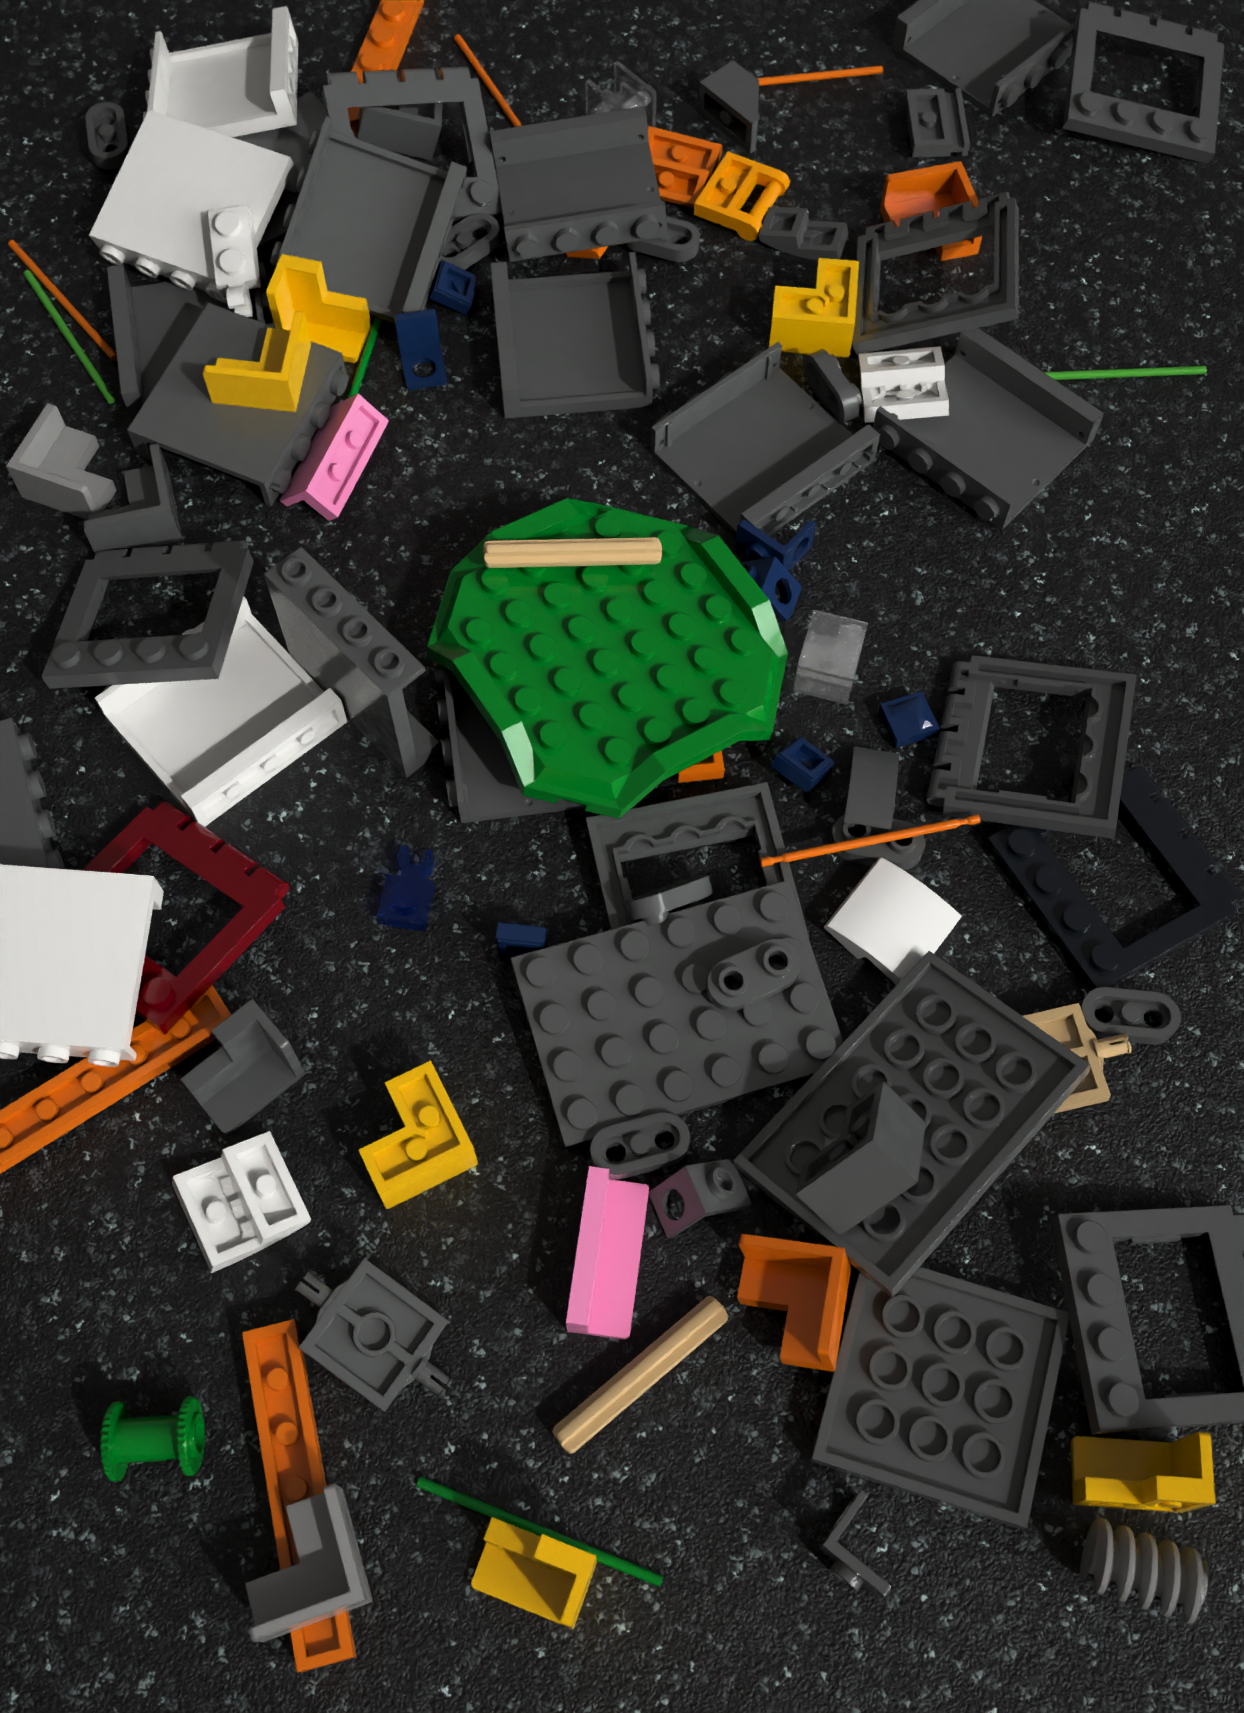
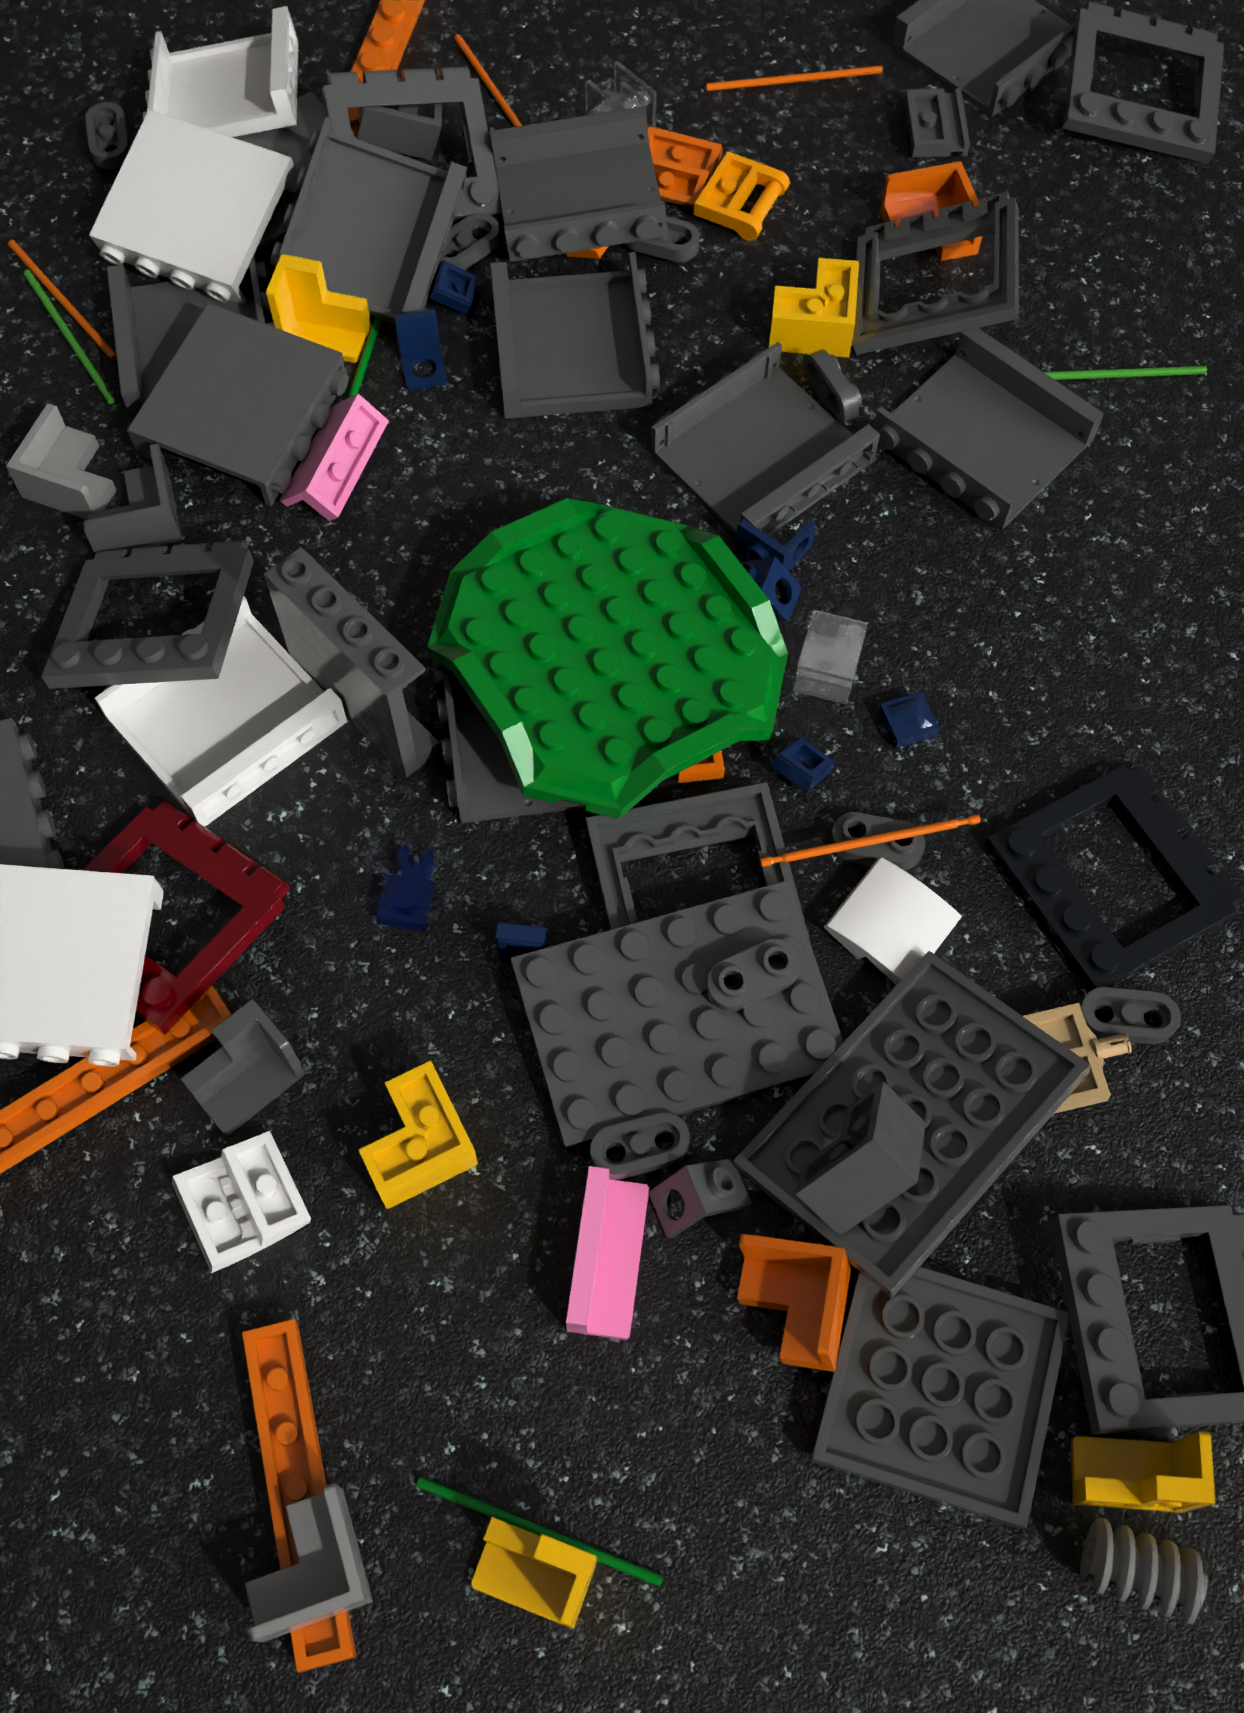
(152, 1438): green hose -> none
(235, 256): white plate -> none
(272, 381): yellow panel -> none
(373, 1335): dark grey plate -> none
(572, 552): tan axle -> none
(640, 1374): tan axle -> none
(655, 904): dark grey plate -> none
(731, 103): dark grey slope -> none
(794, 234): dark grey slope -> none
(846, 1565): dark grey bracket -> none
(872, 788): dark grey slope -> none
(904, 383): white slope -> none
(1099, 756): dark grey hinge -> none

